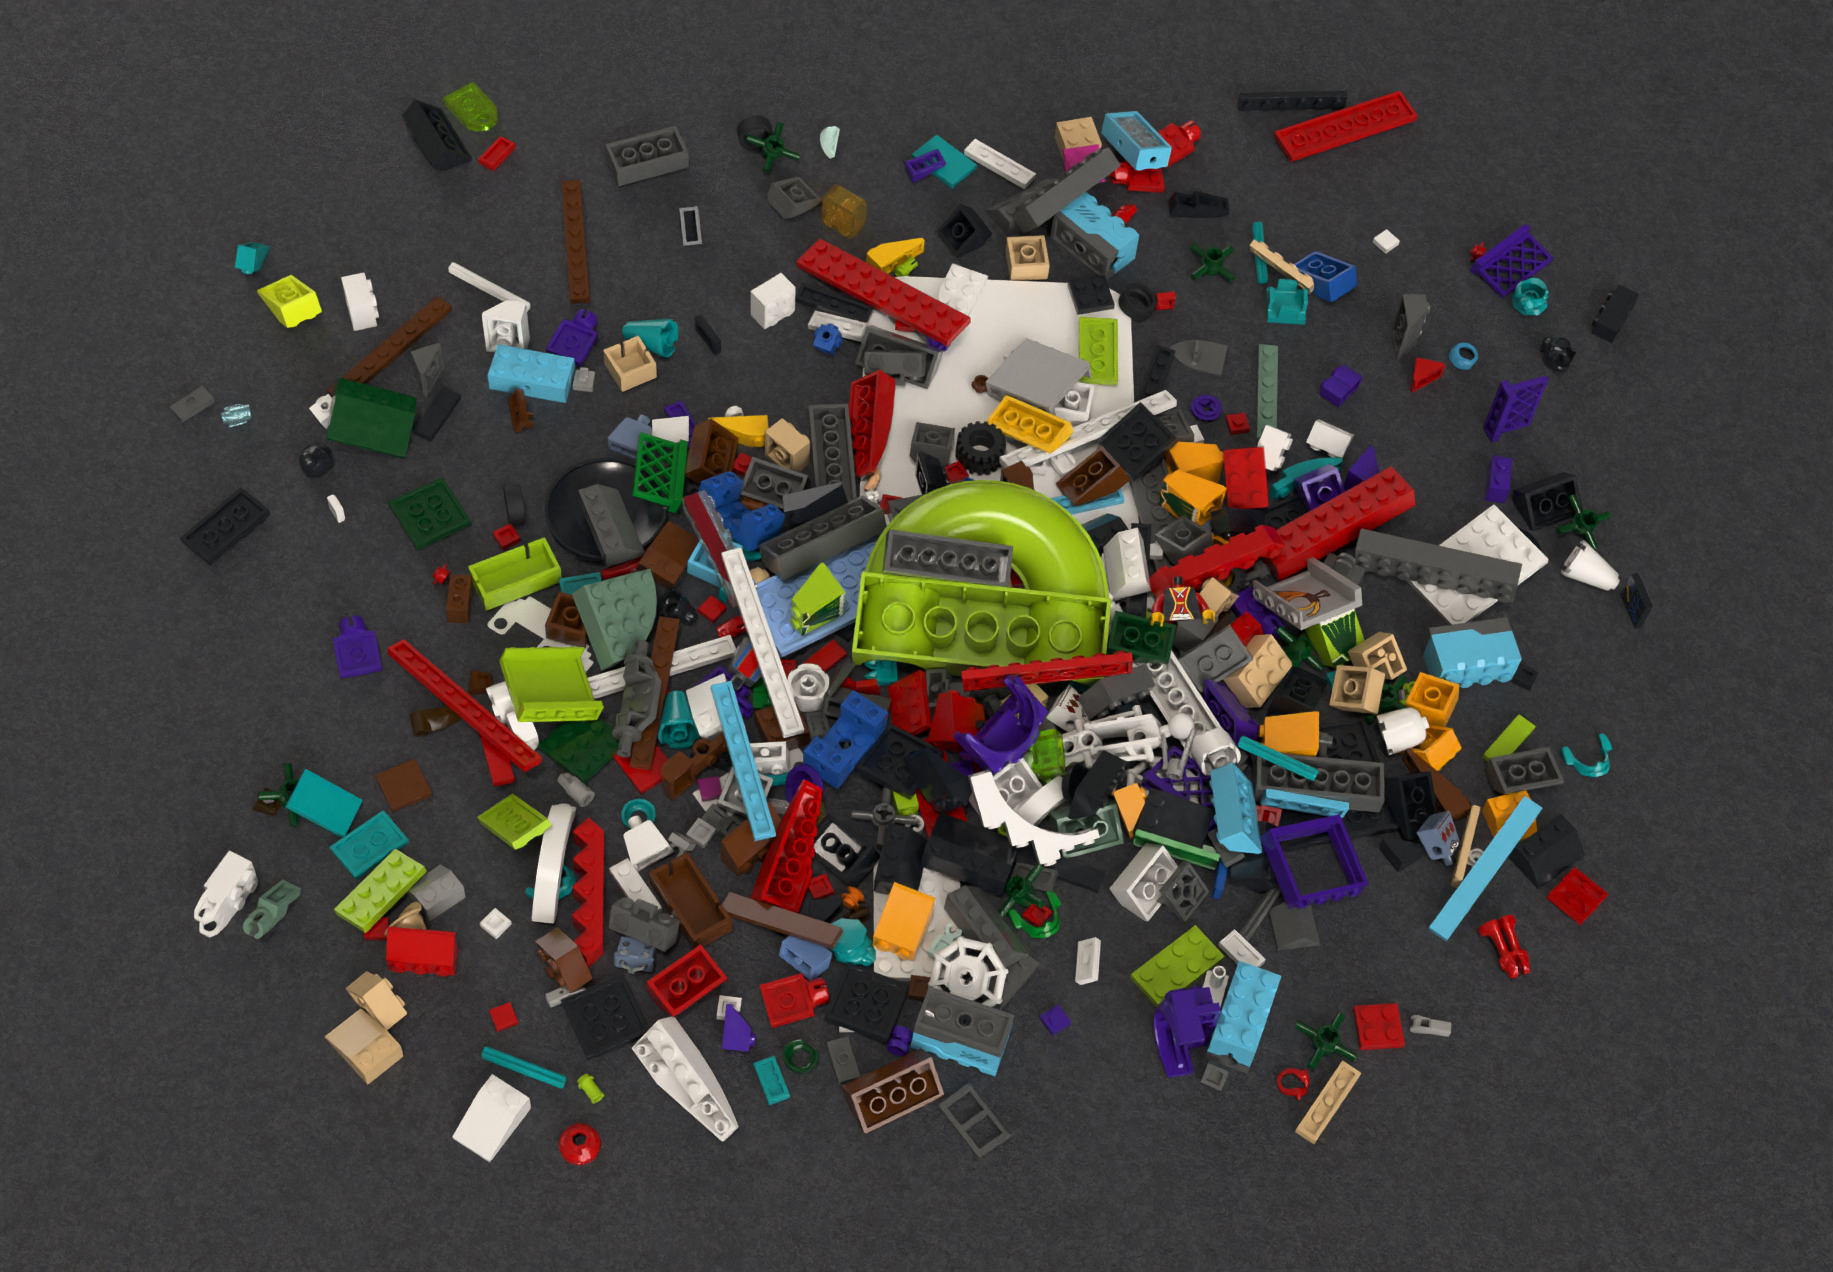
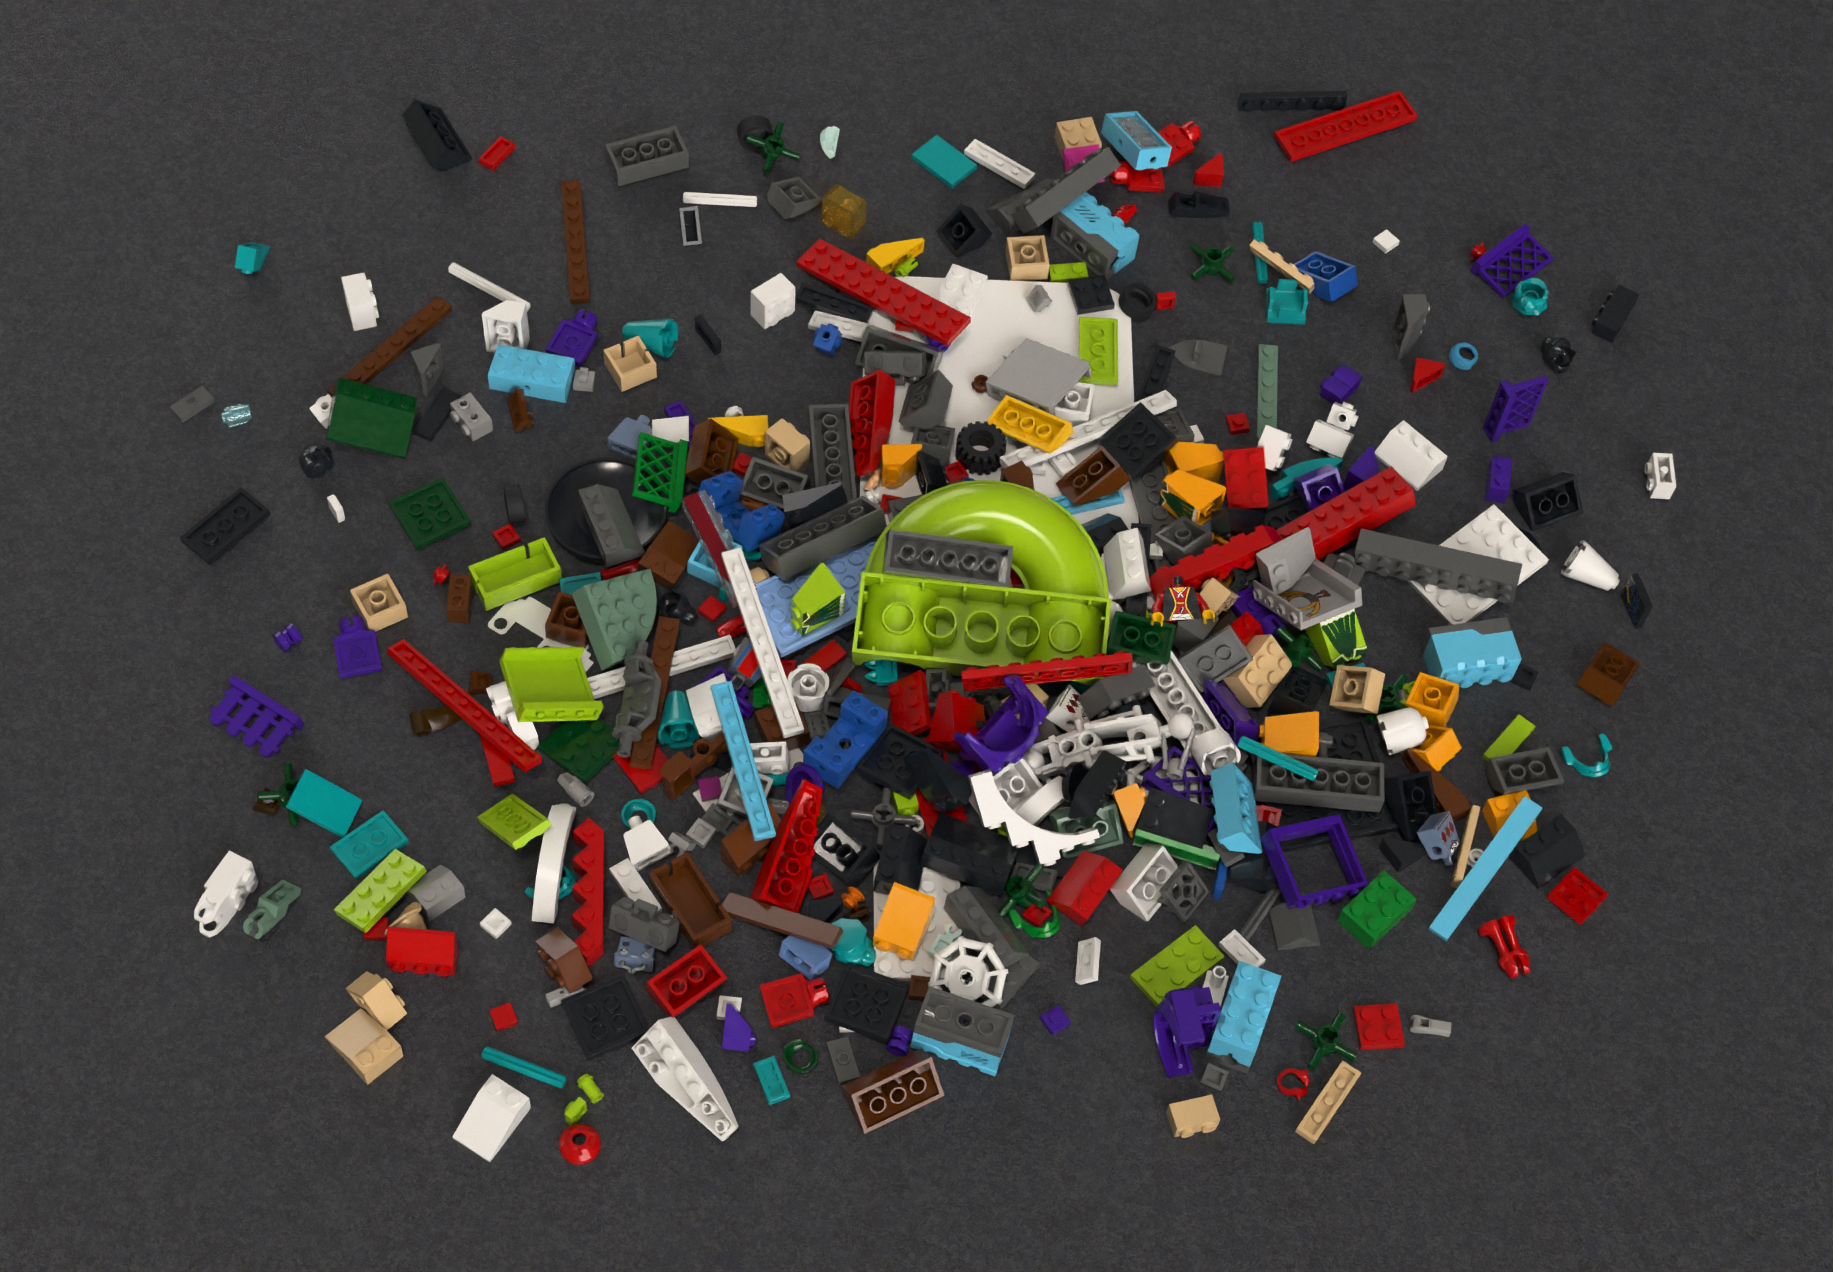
(249, 708): none -> dark purple fence
(287, 637): none -> dark purple wheel
(290, 301): neon yellow slope -> none
(379, 603): none -> tan brick
(403, 785): reddish brown tile -> none
(471, 106): clear neon green tile -> none
(471, 417): none -> light grey brick
(575, 1111): none -> lime plate
(720, 199): none -> white axle
(868, 687): red tile -> none
(898, 463): none -> light orange slope
(926, 170): dark purple slope -> none
(926, 401): none -> dark grey slope
(961, 1129): dark grey window -> none
(1038, 298): none -> light grey tile
(1048, 755): clear neon green brick -> none
(1069, 271): none -> lime plate
(1084, 886): none -> red slope
(1193, 1116): none -> tan brick
(1204, 401): dark purple gear -> none
(1210, 173): none -> red slope
(1286, 561): none -> light grey slope
(1304, 803): medium azure tile -> none
(1345, 409): none -> white brick
(1376, 910): none -> green brick
(1380, 654): tan brick -> none
(1411, 455): none -> white slope
(1578, 522): dark green bar -> none
(1608, 674): none -> reddish brown slope
(1661, 475): none -> white brick

